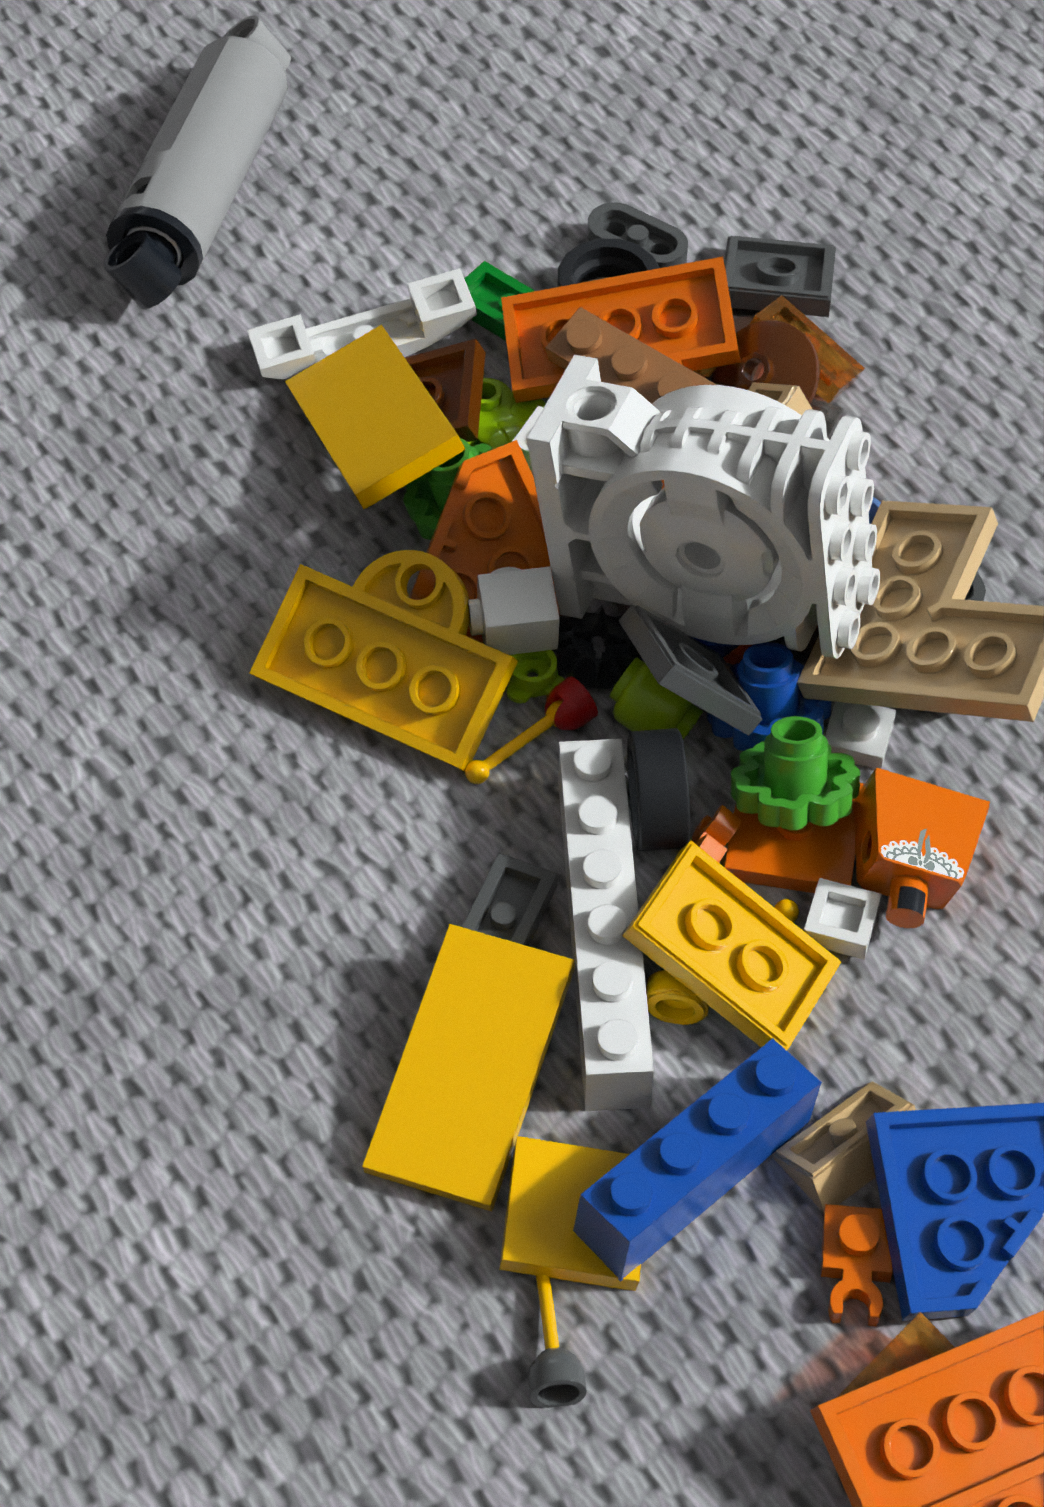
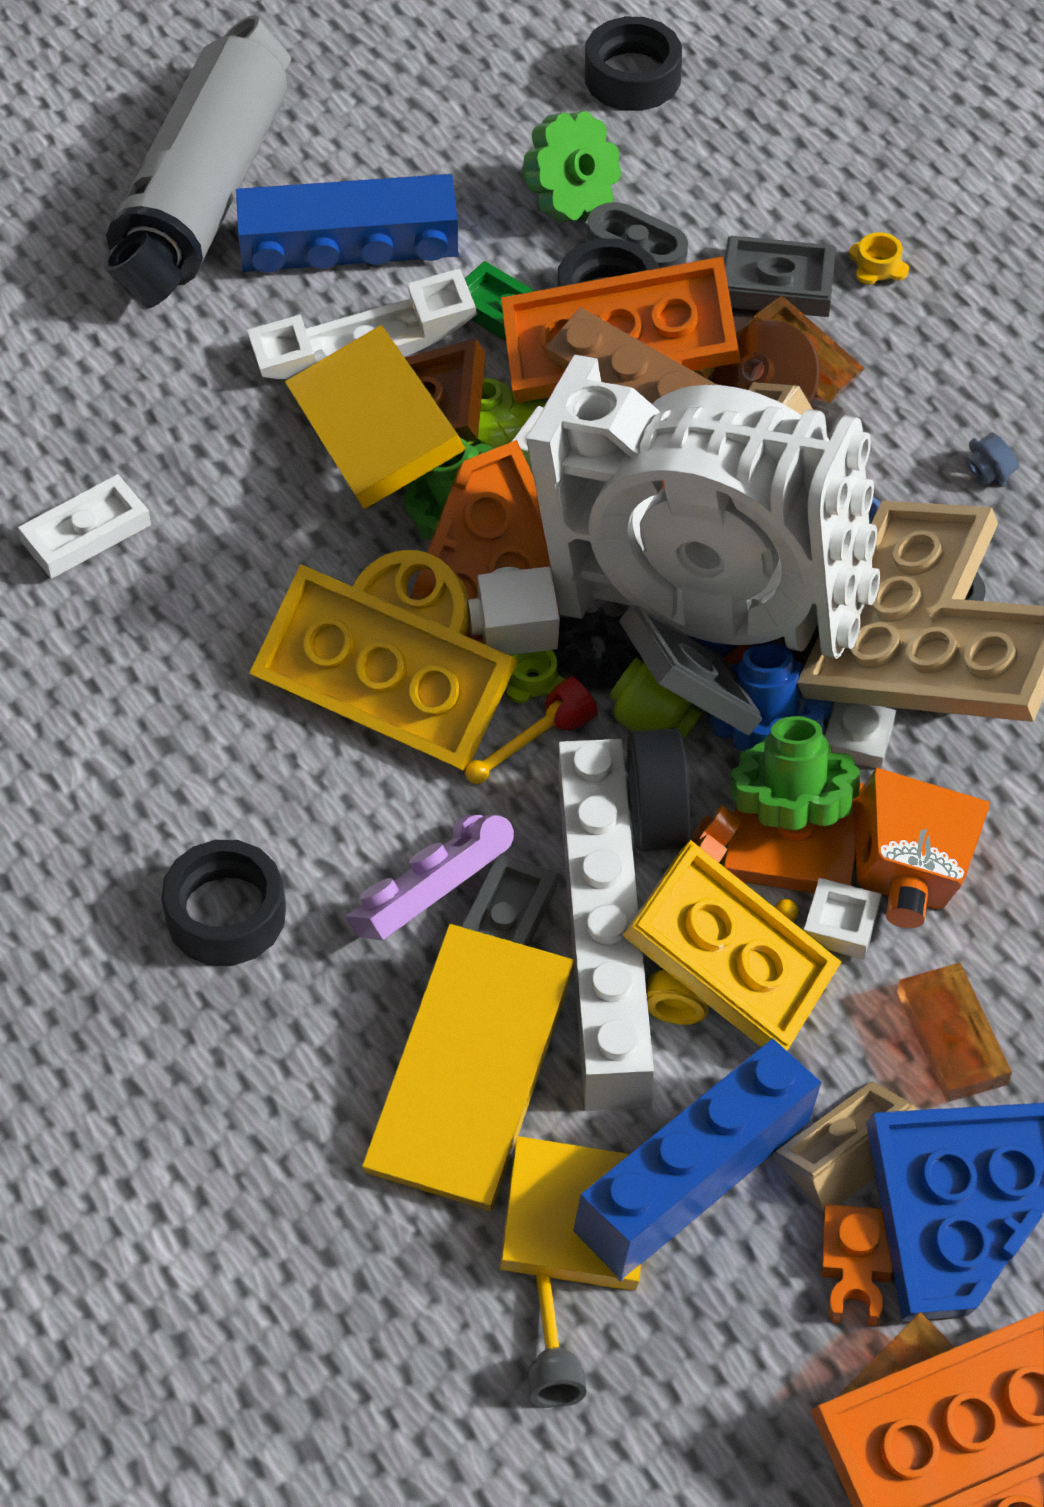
(84, 526): none -> white plate
(236, 942): none -> black tyre
(347, 223): none -> blue brick
(433, 874): none -> lavender plate
(571, 165): none -> bright green plant
(633, 90): none -> black tyre
(878, 258): none -> yellow plate
(954, 1032): none -> clear orange plate
(991, 459): none -> sand blue plate

